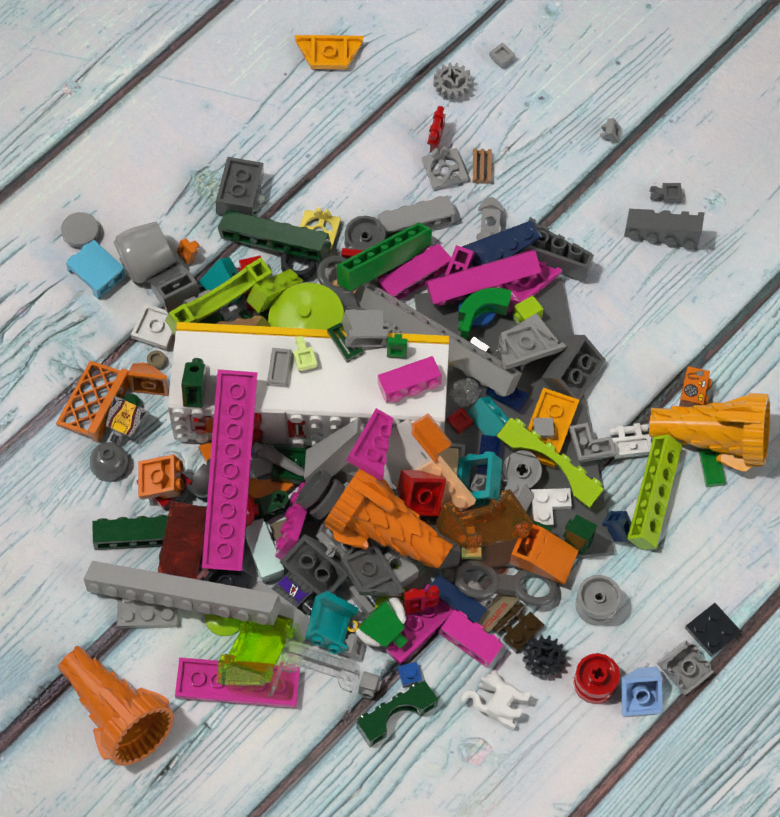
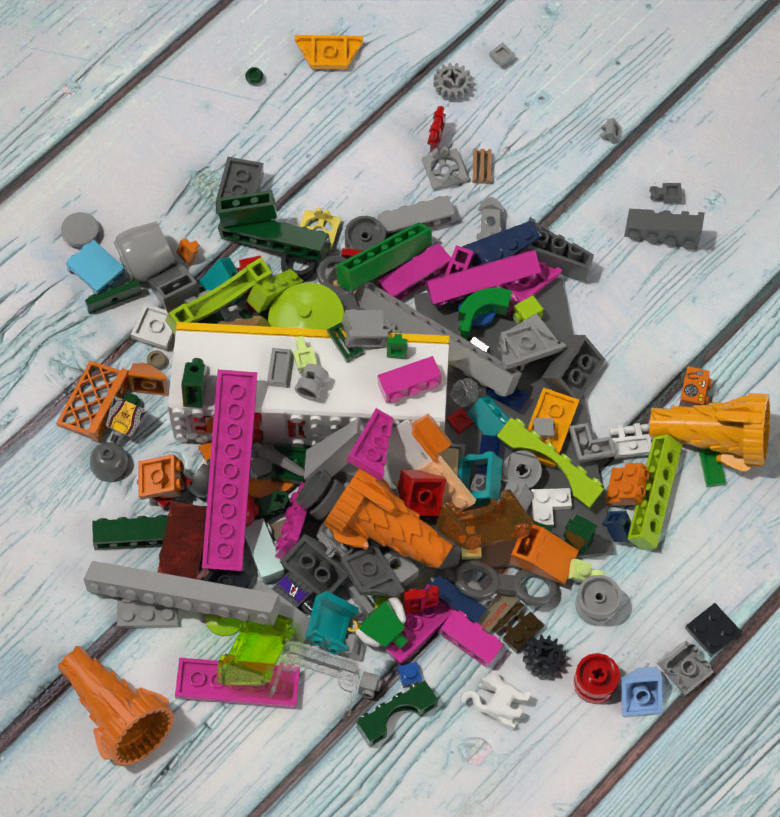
(113, 296): none -> dark green tile
(247, 208): none -> dark green brick
(254, 75): none -> dark green plate
(312, 381): none -> light grey wheel
(581, 570): none -> yellowish green plate
(627, 485): none -> orange plate

